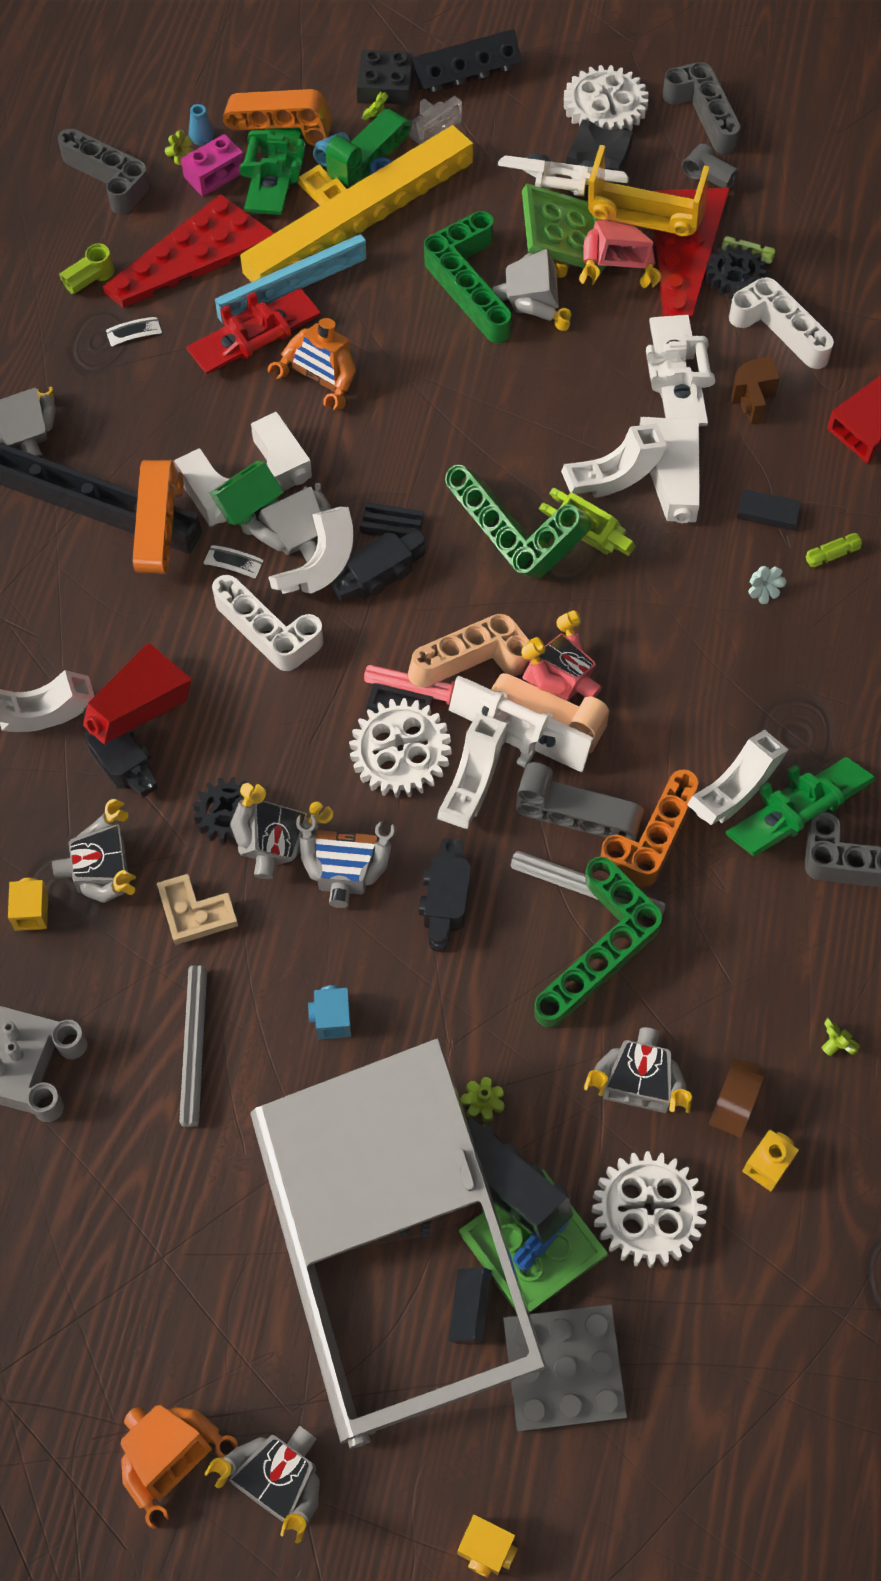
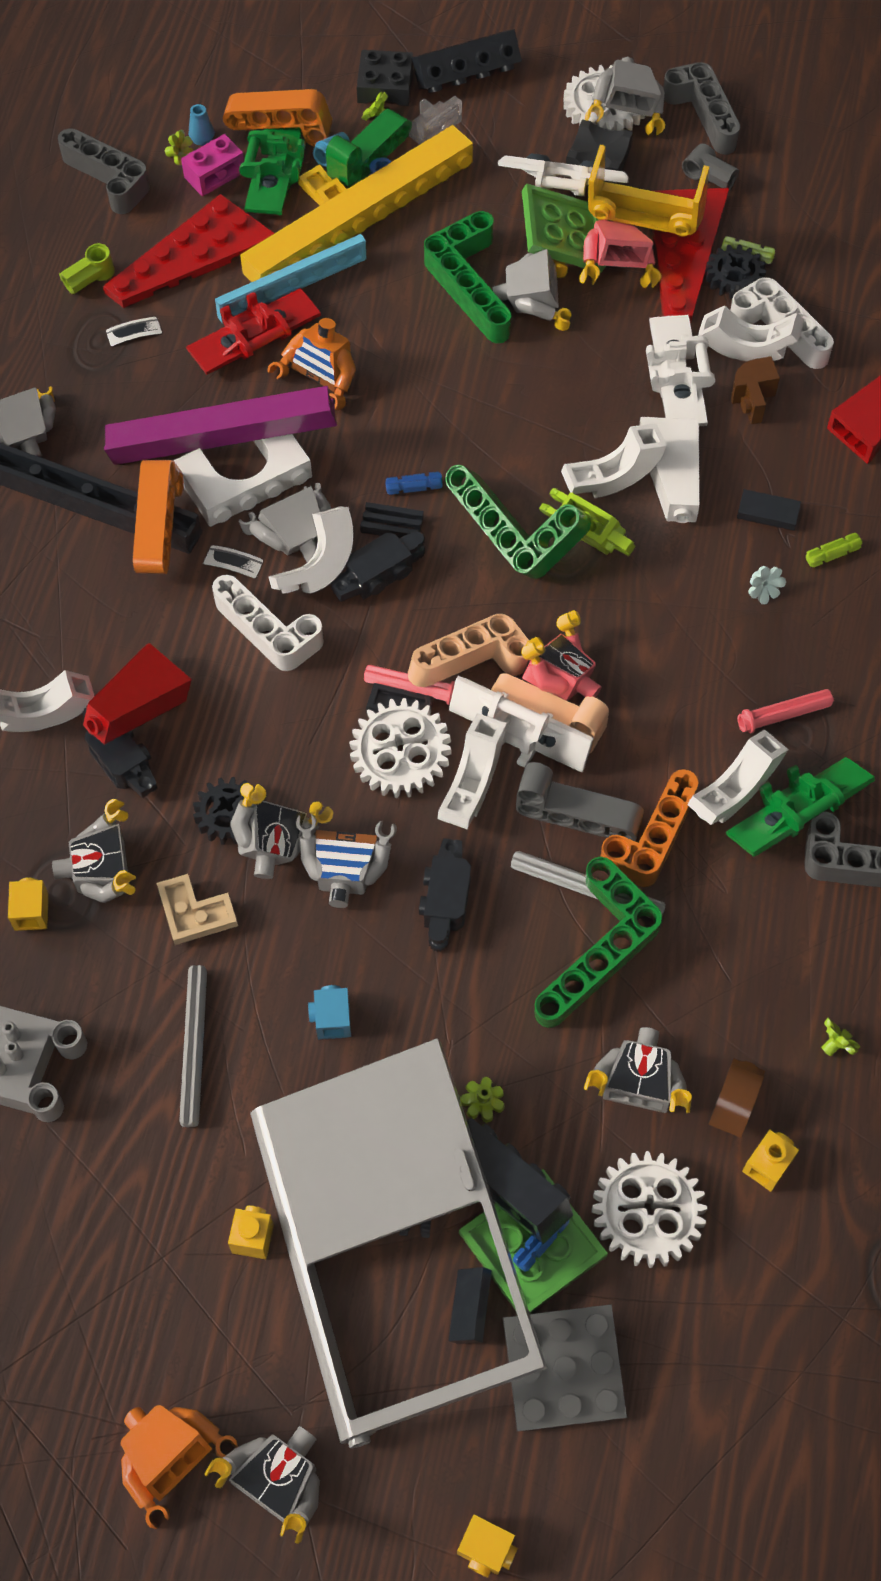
(220, 425): none -> magenta tile
(246, 493): green brick -> none
(251, 1232): none -> yellow brick
(414, 483): none -> blue axle
(629, 89): none -> light grey torso
(748, 341): none -> white arch
(764, 716): none -> coral axle

